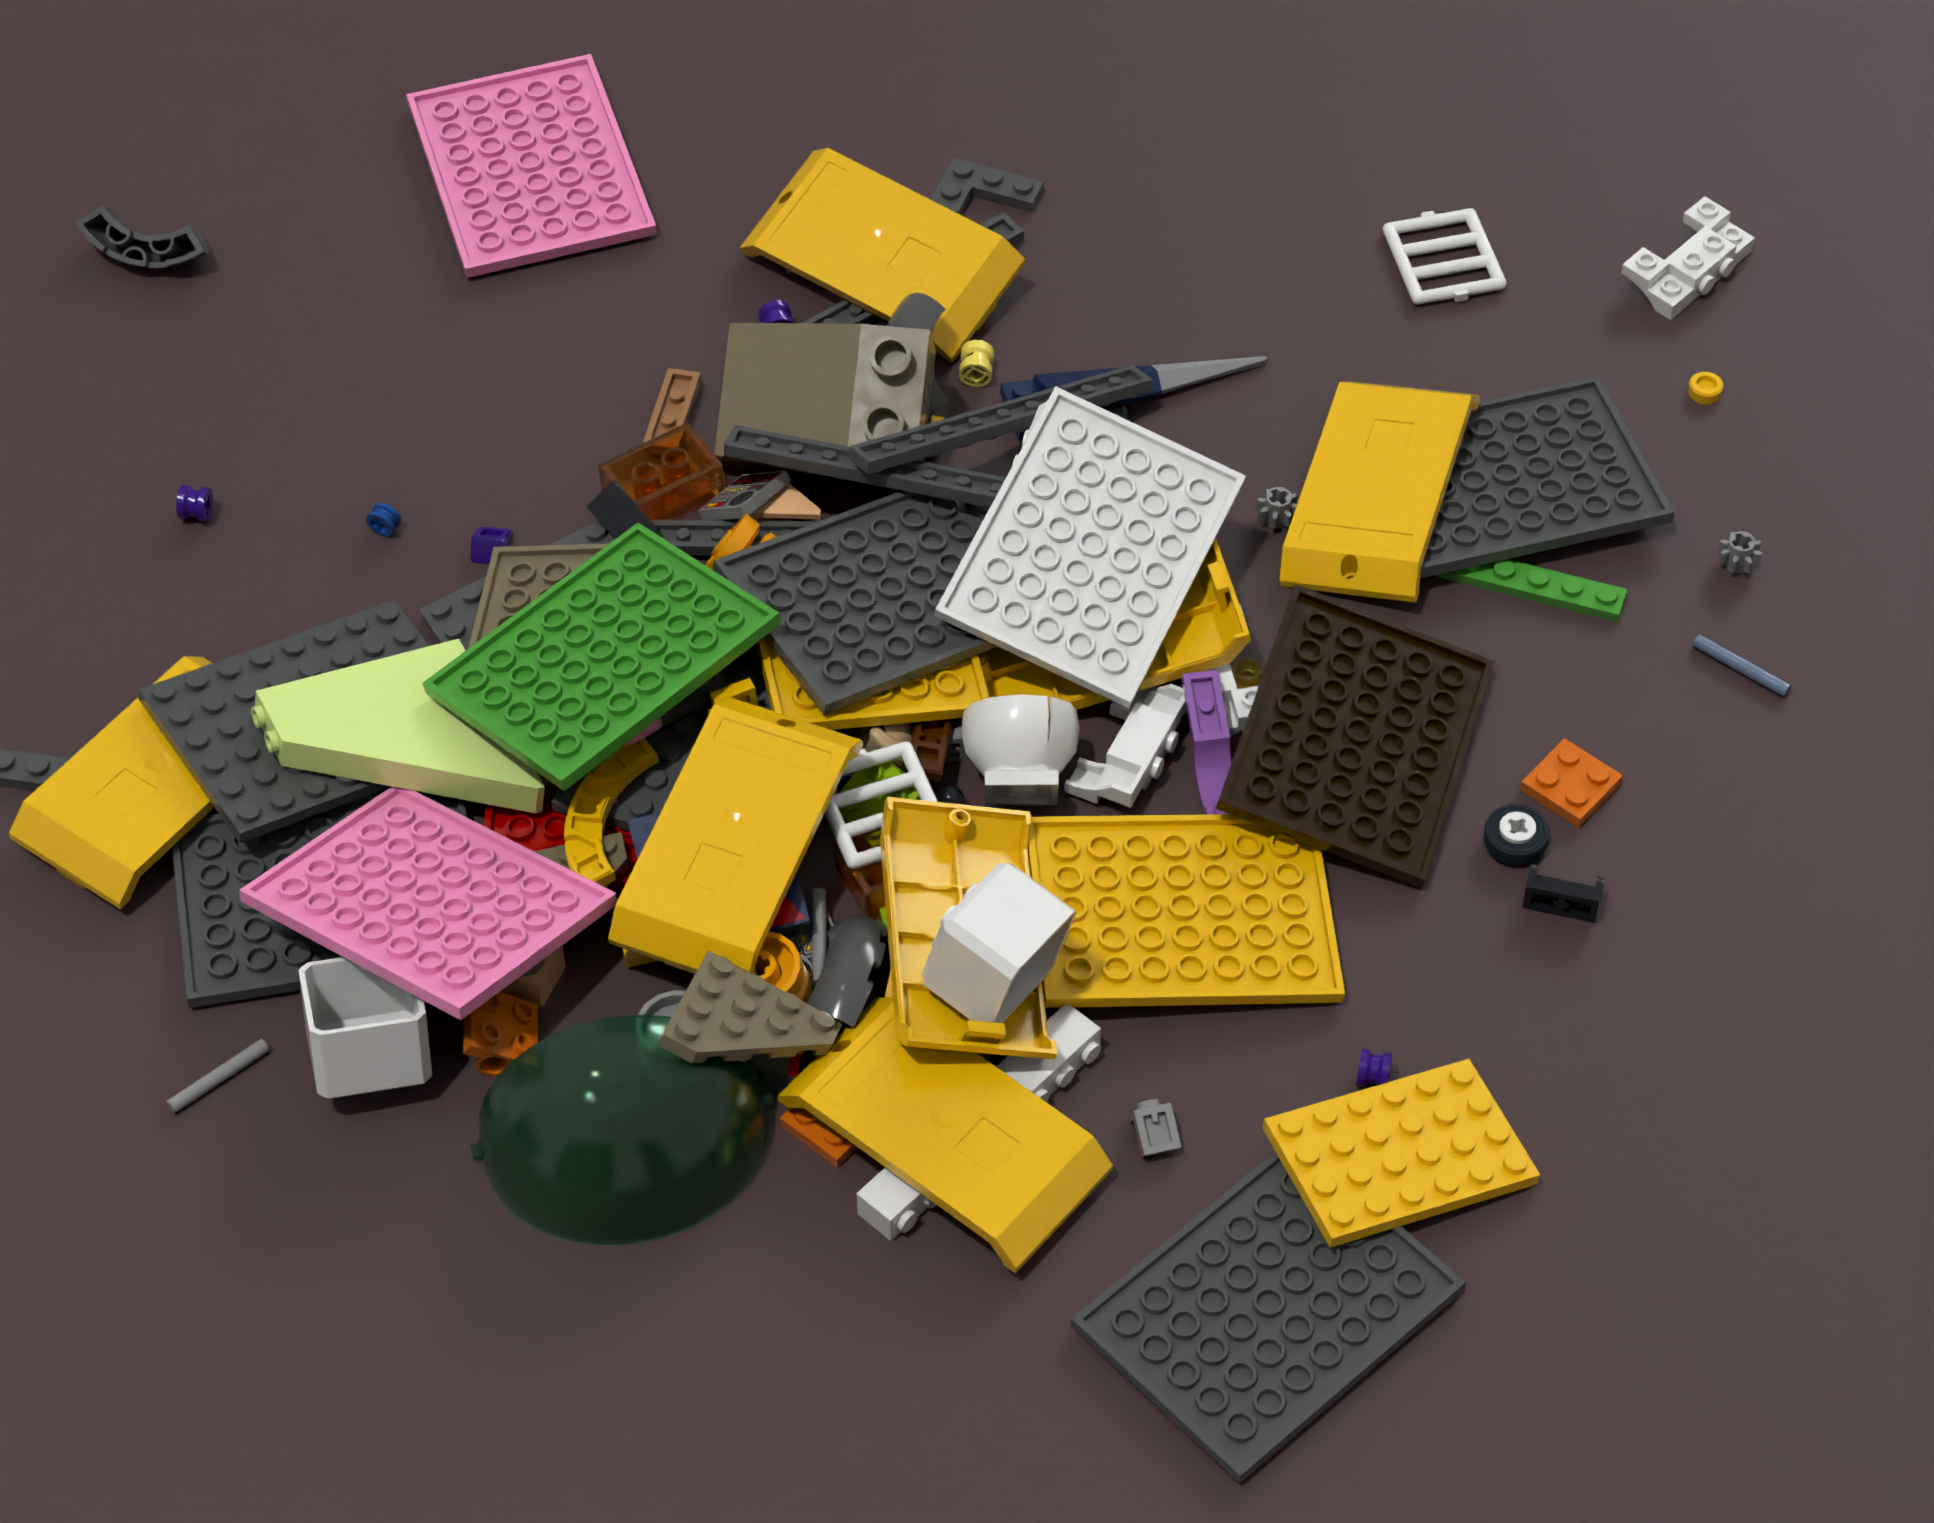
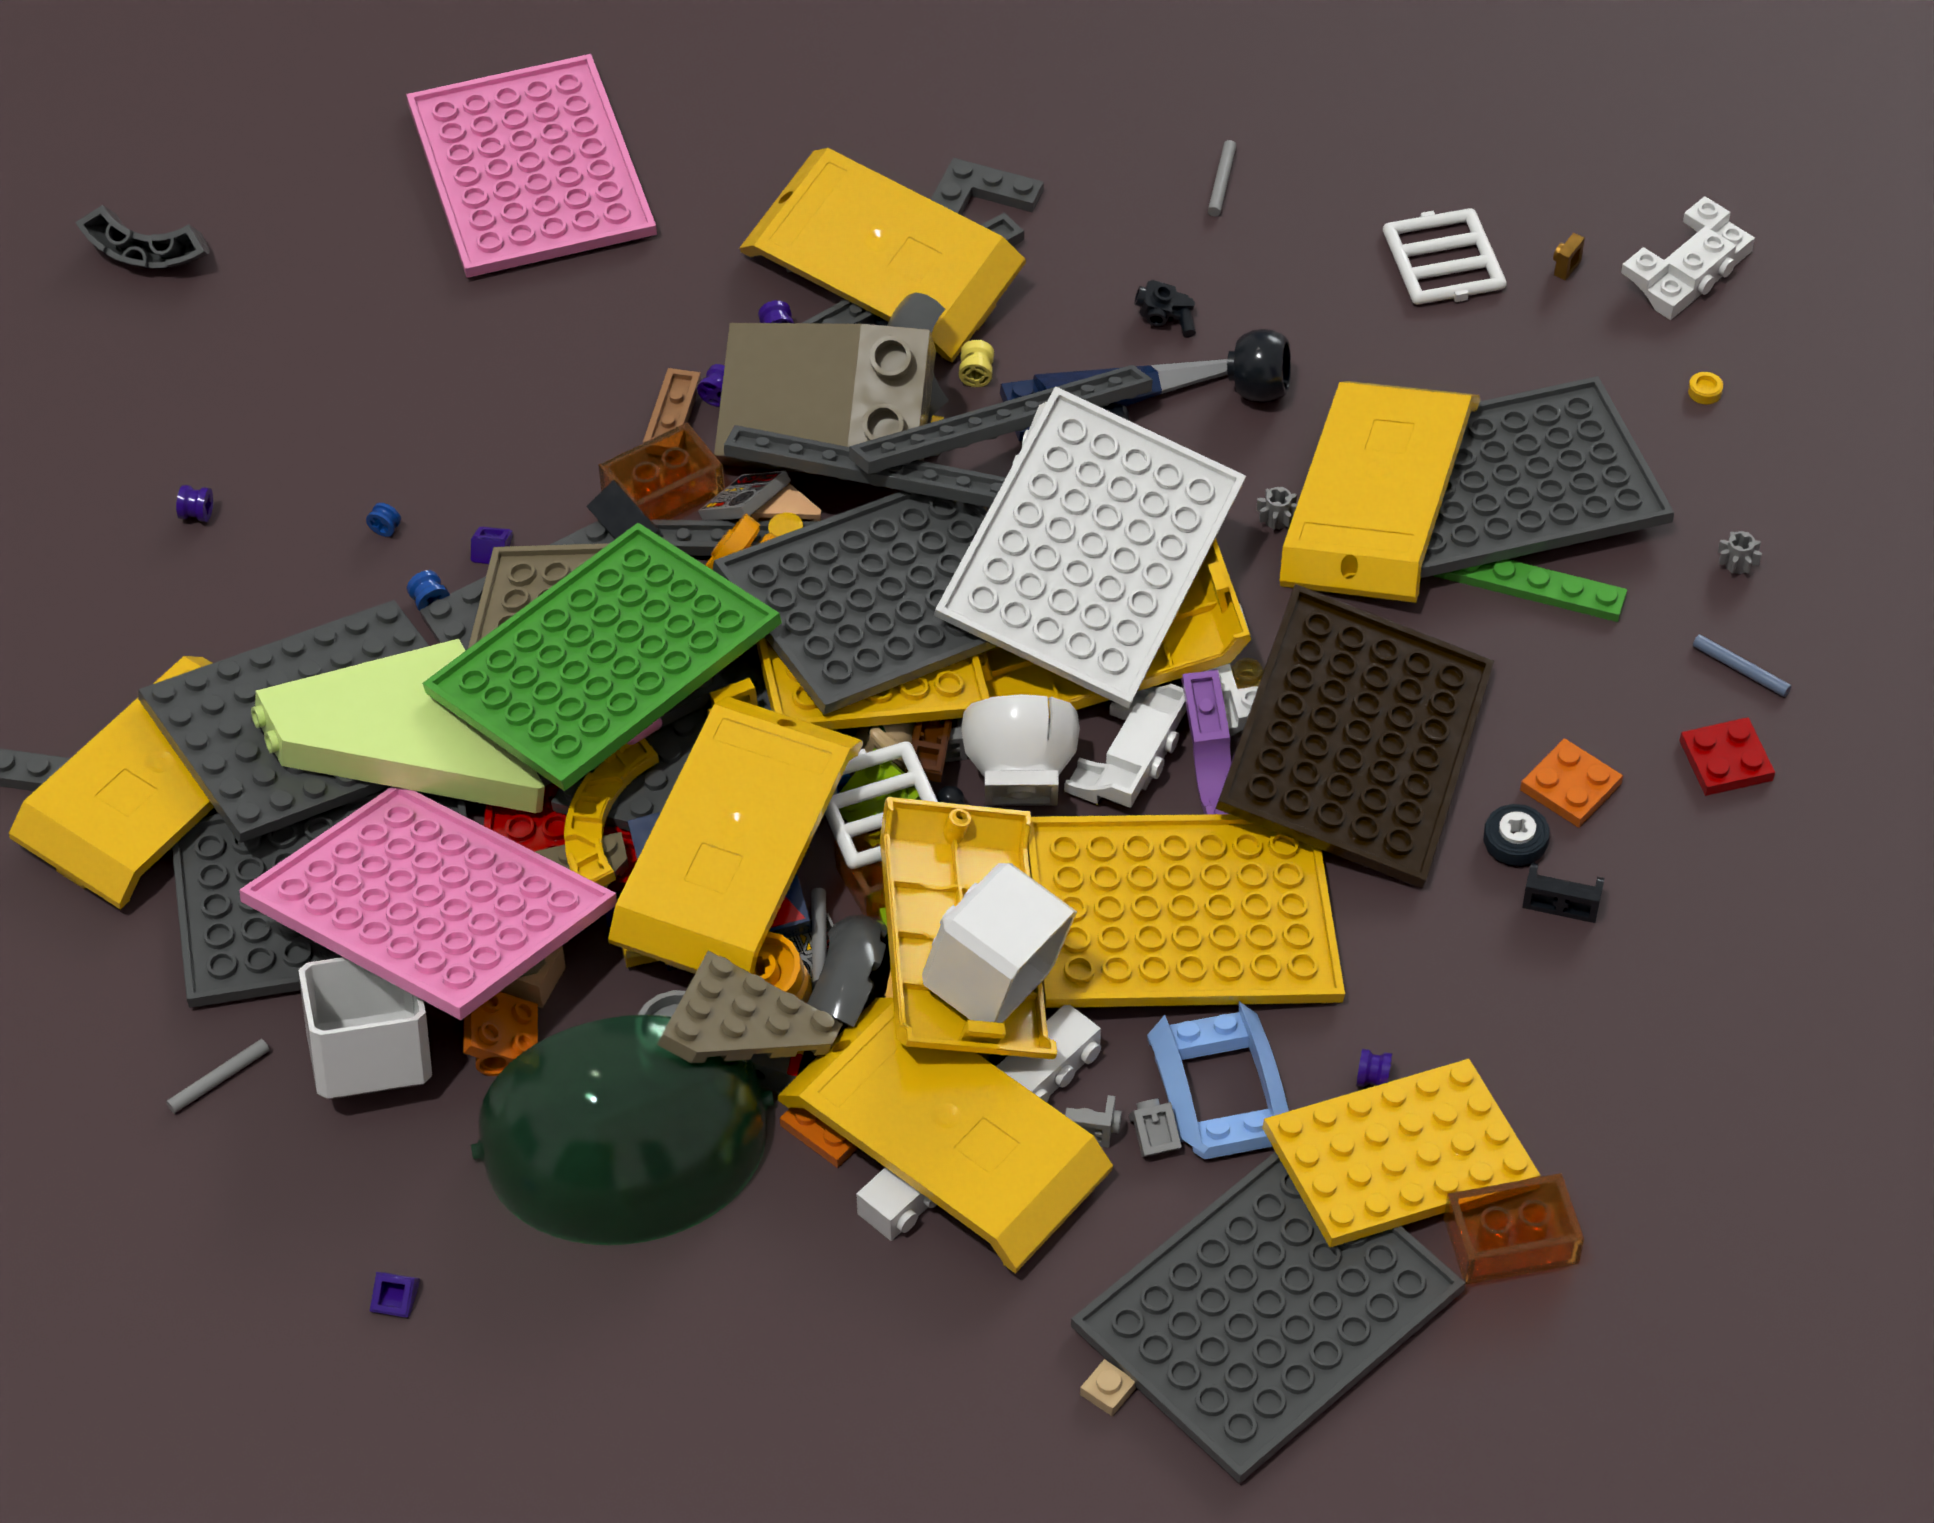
(394, 1294): none -> dark purple slope
(426, 588): none -> blue wheel
(711, 386): none -> dark purple wheel
(784, 523): none -> yellow tile
(1098, 1124): none -> light grey bracket
(1108, 1387): none -> tan plate
(1161, 301): none -> black piece
(1209, 1037): none -> light blue wedge
(1222, 178): none -> light grey bar
(1260, 365): none -> black wheel
(1513, 1228): none -> clear orange brick
(1568, 256): none -> pearl gold plate
(1727, 756): none -> red plate

